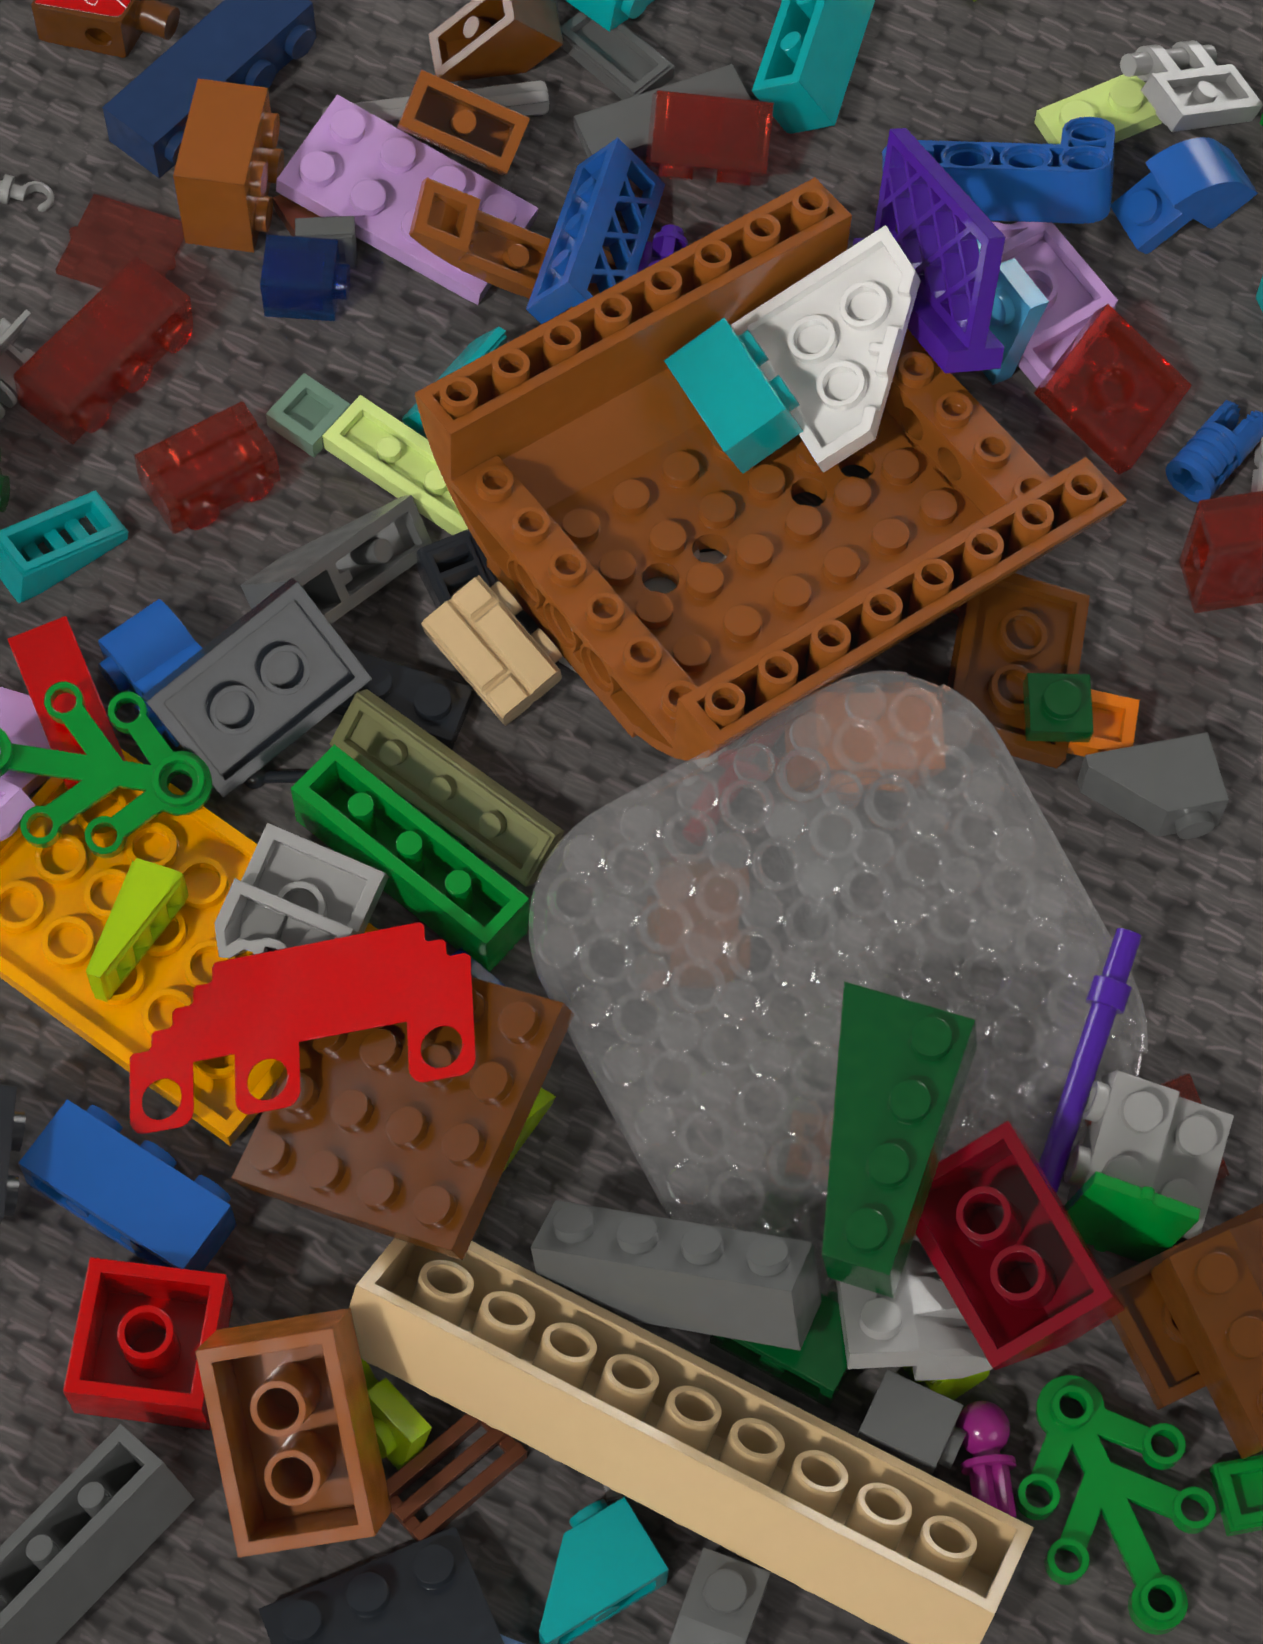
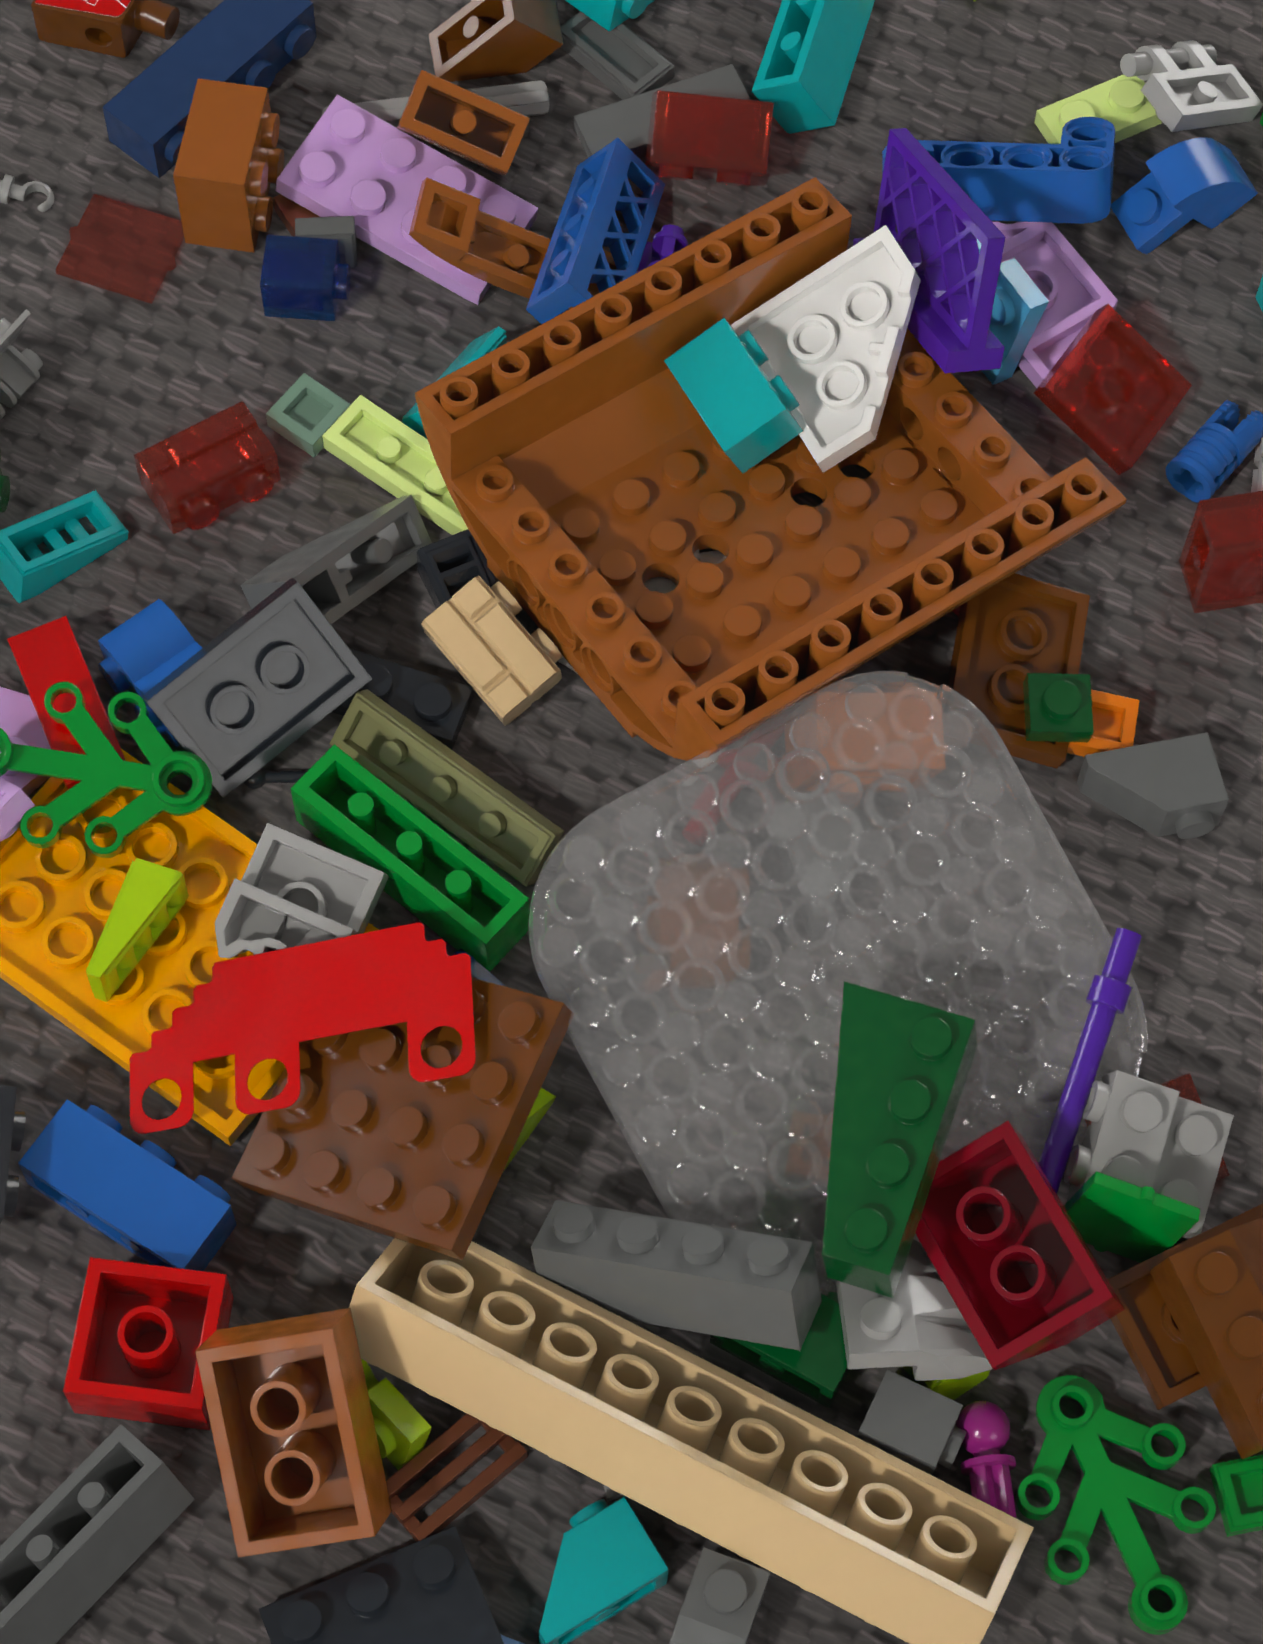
(105, 351): clear red brick -> none

